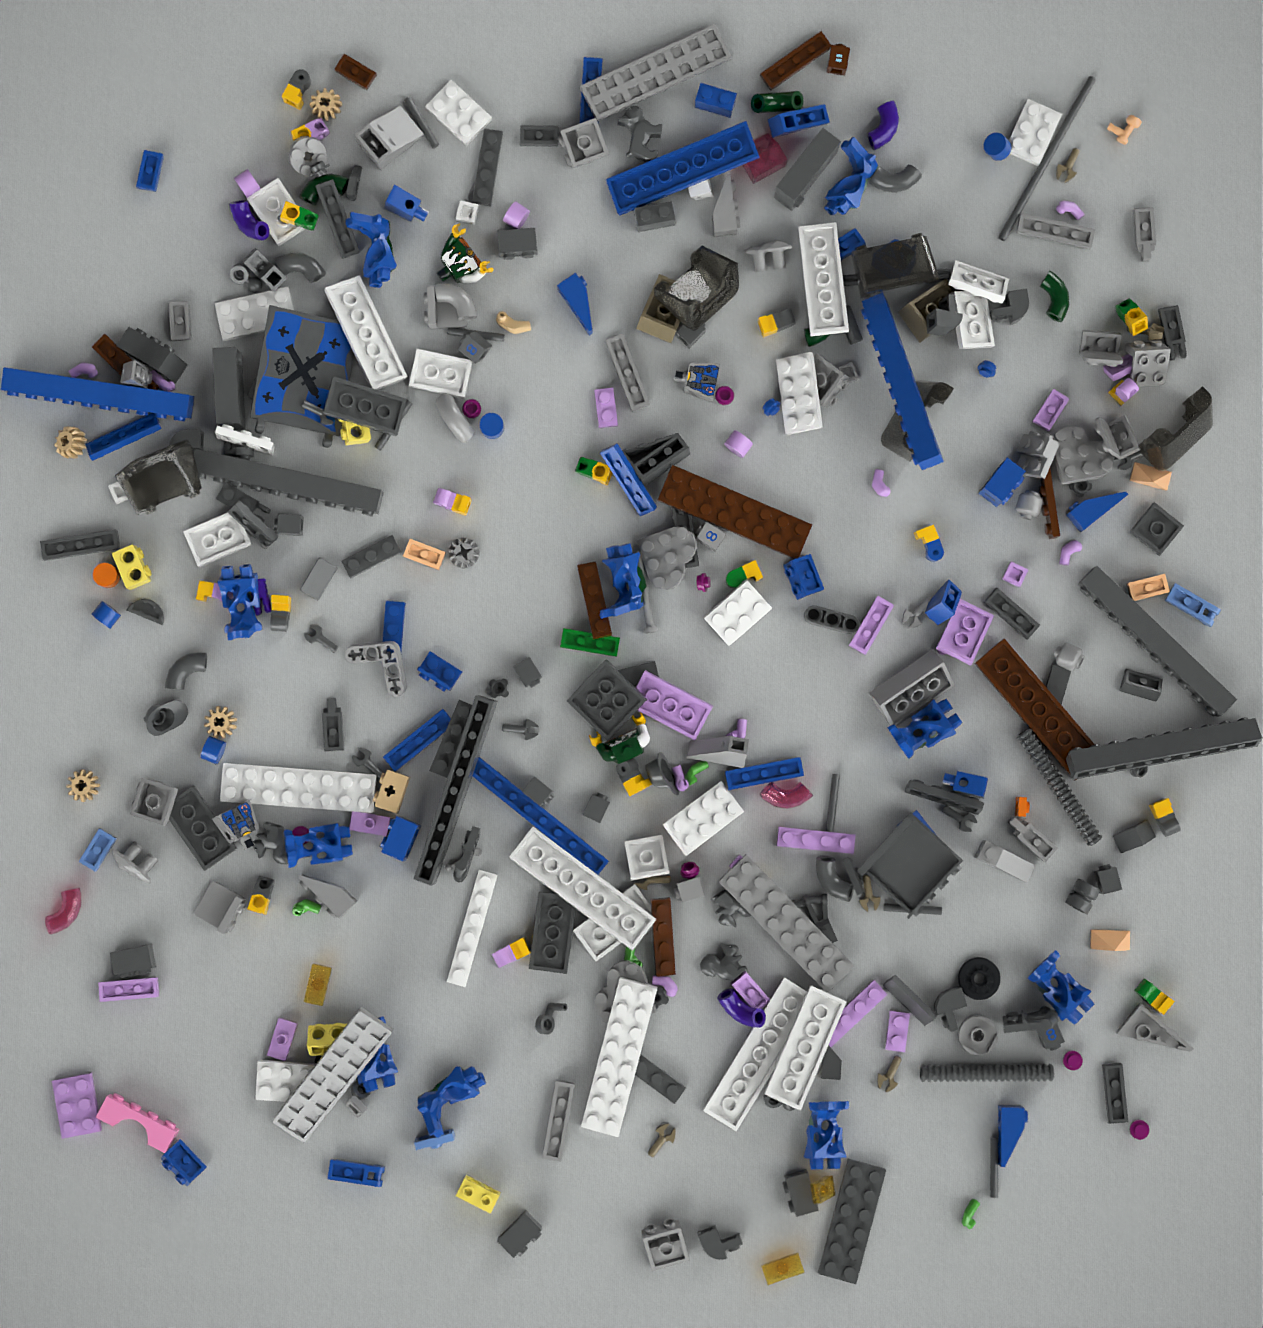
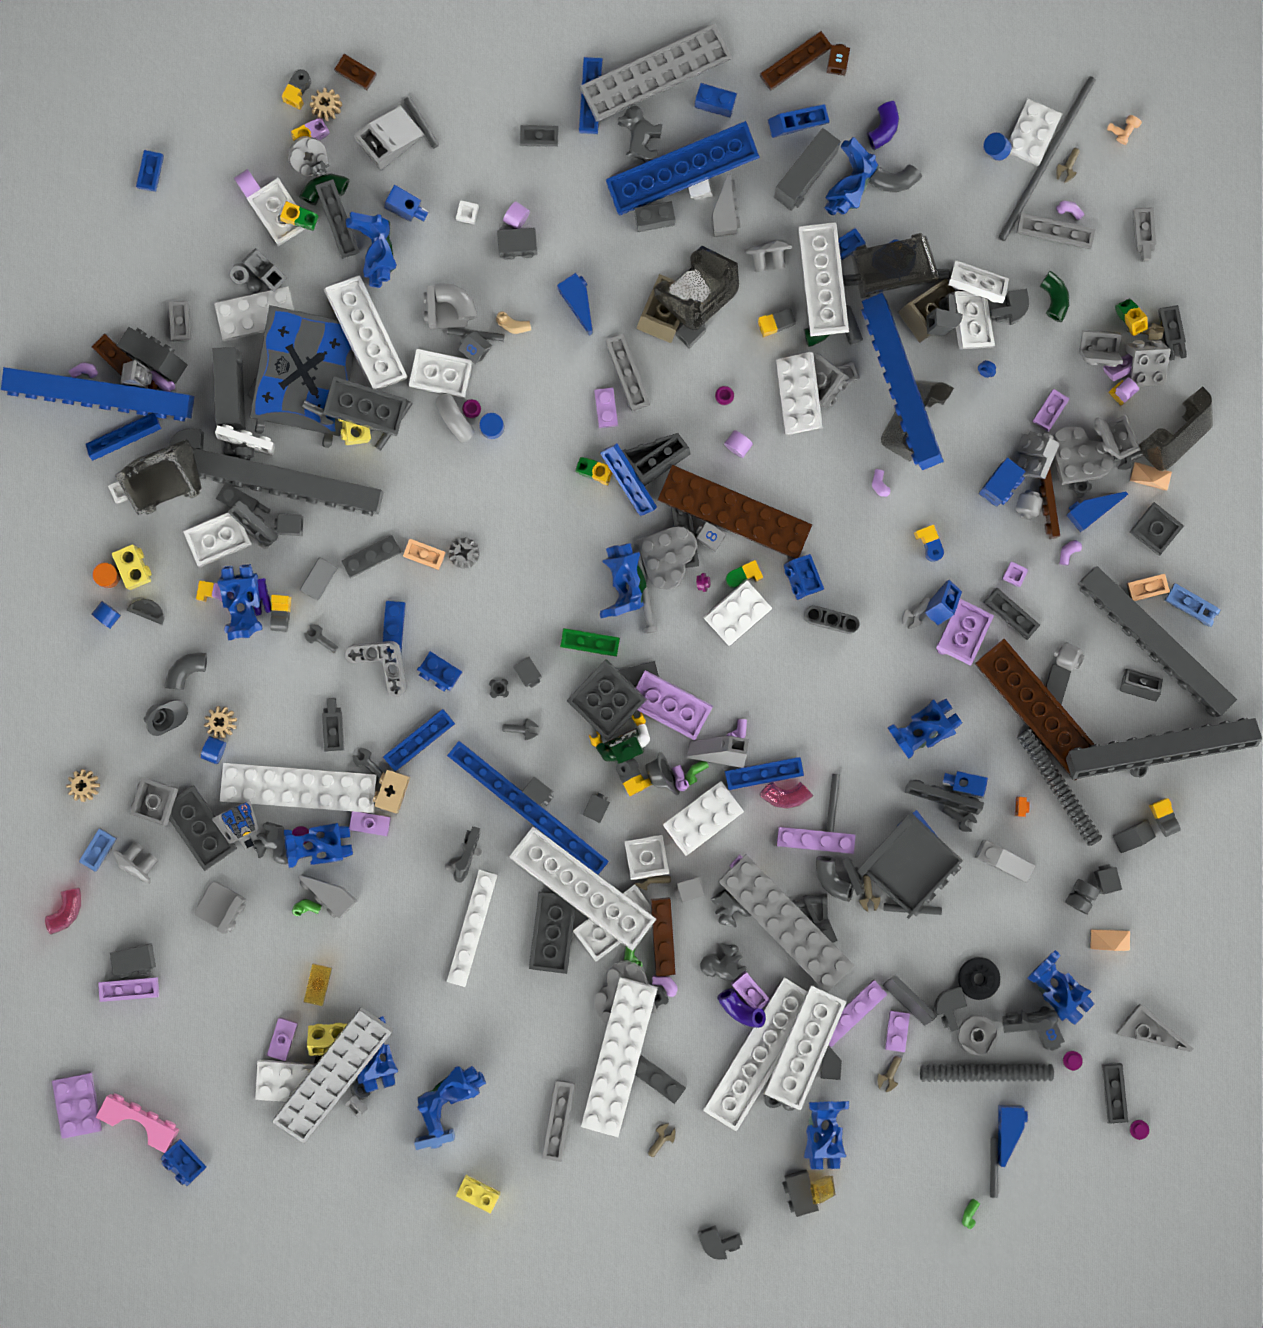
(70, 442): tan gear -> none
(80, 545): dark grey plate -> none
(246, 222): dark purple cylinder -> none
(261, 895): leg -> none
(300, 263): dark grey cylinder -> none
(354, 182): dark grey tile -> none
(355, 1172): blue plate -> none
(400, 839): blue brick -> none
(447, 750): dark grey plate -> none
(452, 501): leg -> none
(455, 790): dark grey brick -> none
(458, 112): white plate -> none
(461, 260): torso -> none
(487, 167): dark grey plate -> none
(511, 952): leg -> none
(520, 1234): dark grey brick -> none
(545, 1023): dark grey plate -> none
(583, 143): light grey plate -> none
(594, 599): reddish brown plate -> none
(665, 1244): light grey plate -> none
(689, 870): magenta plate -> none
(699, 380): torso -> none
(770, 160): clear pink slope -> none
(771, 407): blue plate -> none
(777, 102): dark green cylinder -> none
(782, 1268): clear yellow plate -> none
(852, 1221): dark grey plate -> none
(871, 625): lavender plate -> none
(912, 688): light grey slope -> none
(1033, 839): light grey hinge -> none
(1154, 996): leg -> none

